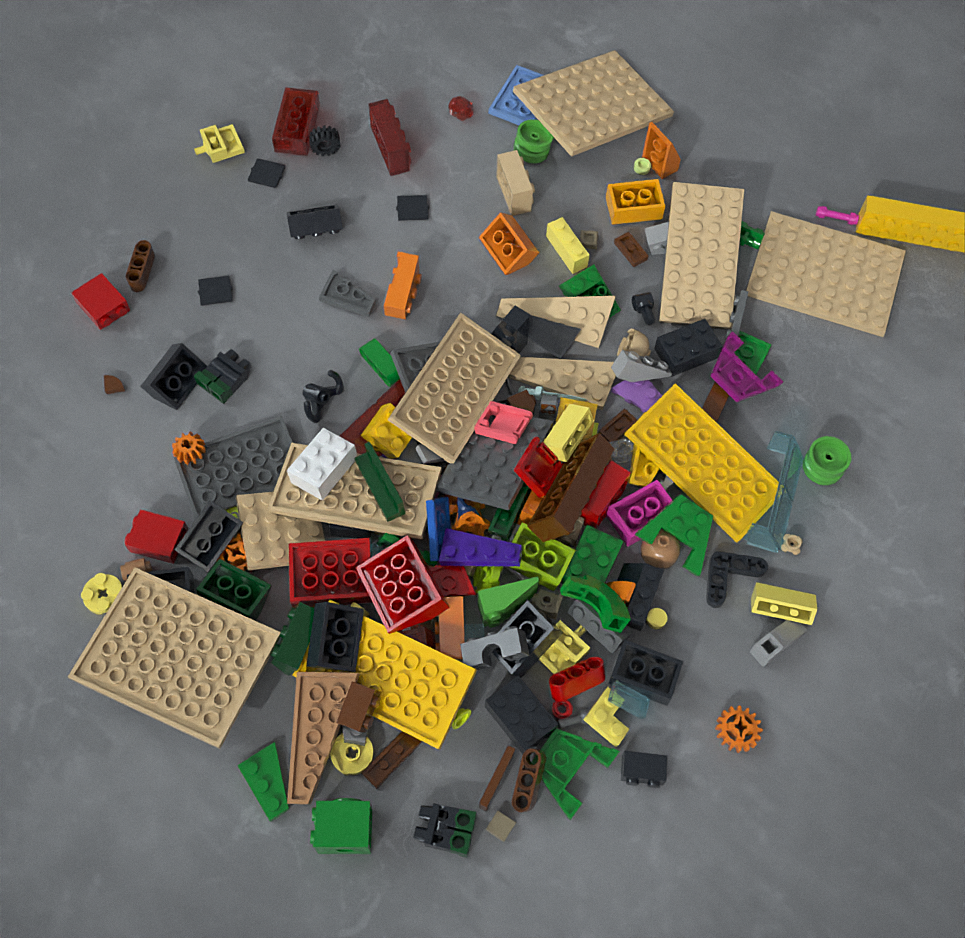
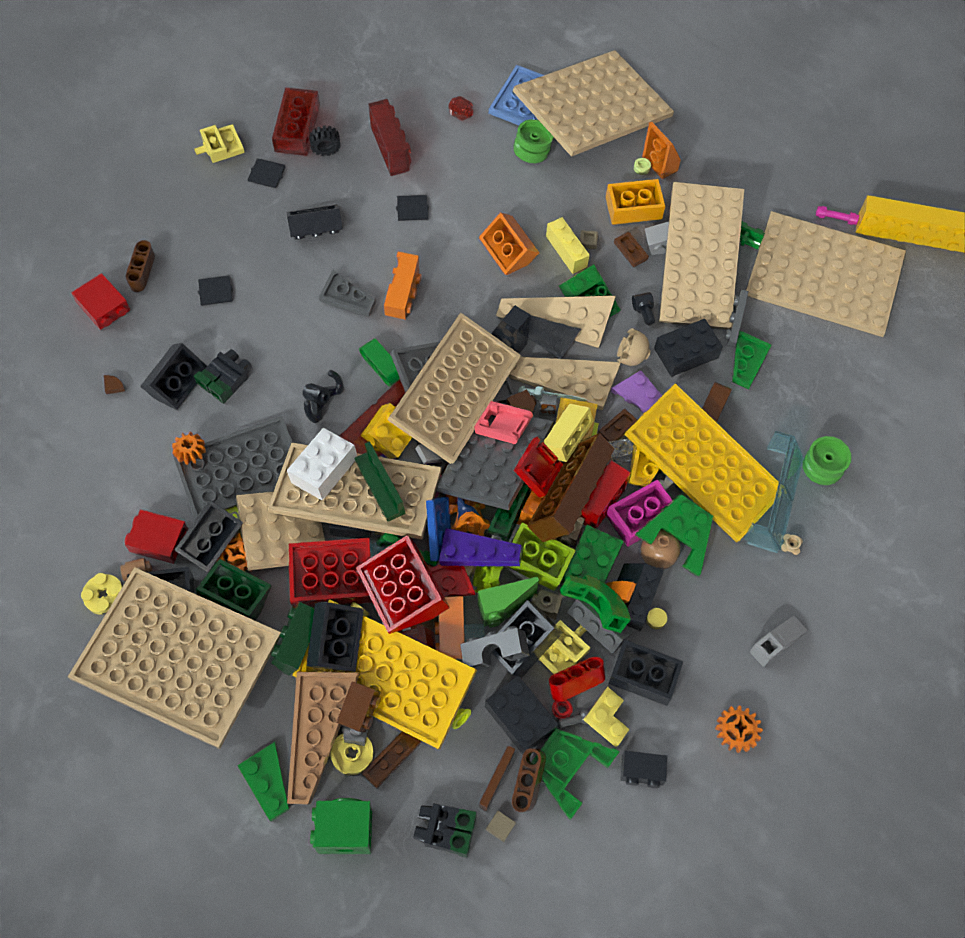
(515, 182): tan brick -> none
(629, 699): clear light blue tile -> none
(637, 368): light grey slope -> none
(723, 570): black beam -> none
(736, 376): magenta wing -> none
(783, 603): light yellow brick -> none

